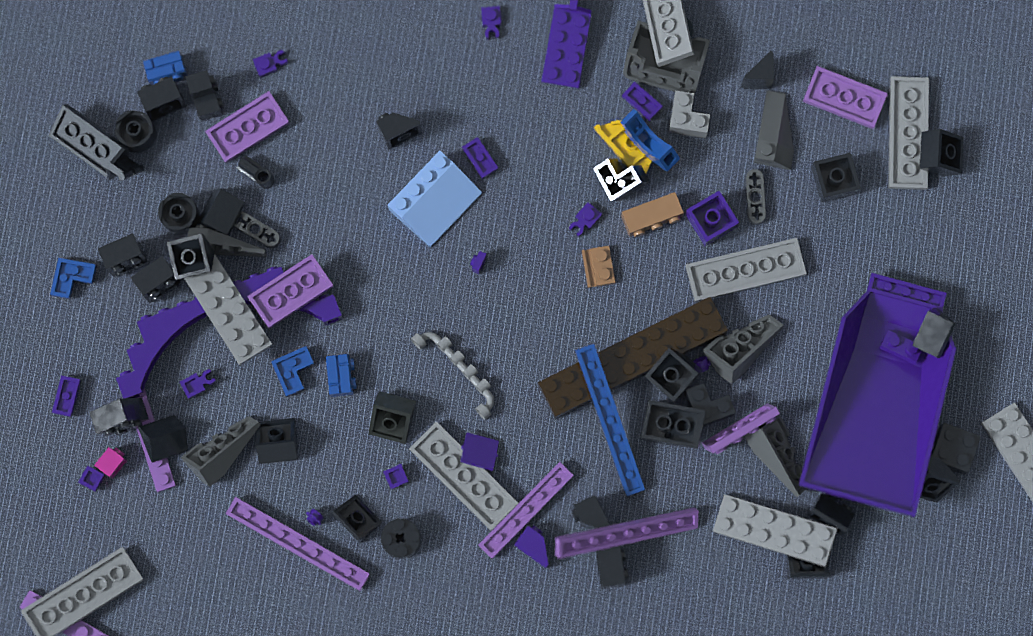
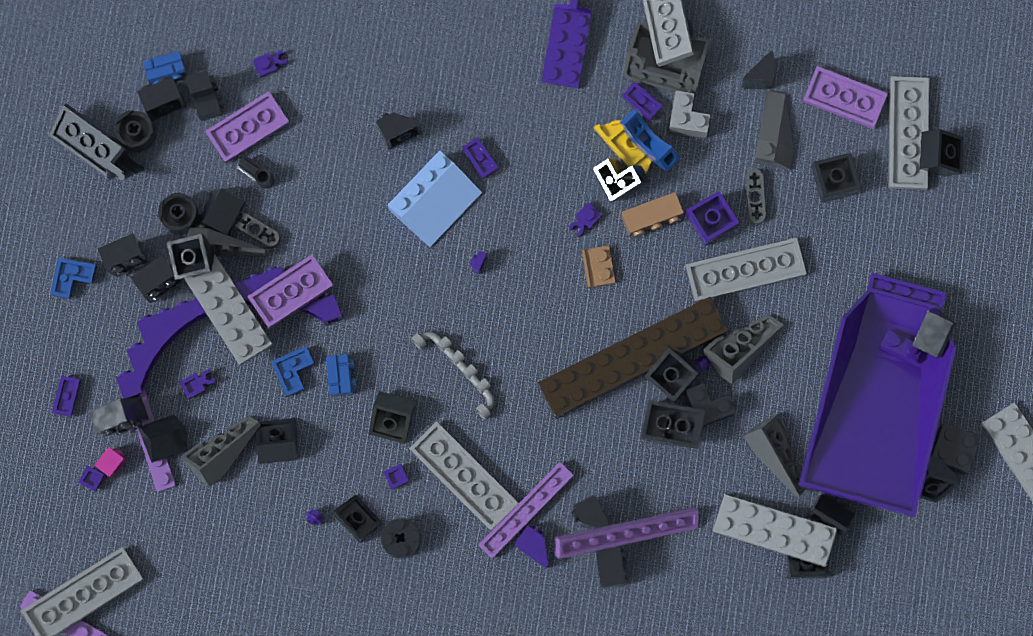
(297, 544): medium lavender plate -> none
(479, 451): dark purple piece -> none
(491, 19): dark purple plate -> none
(609, 419): blue plate -> none
(734, 432): medium lavender plate -> none

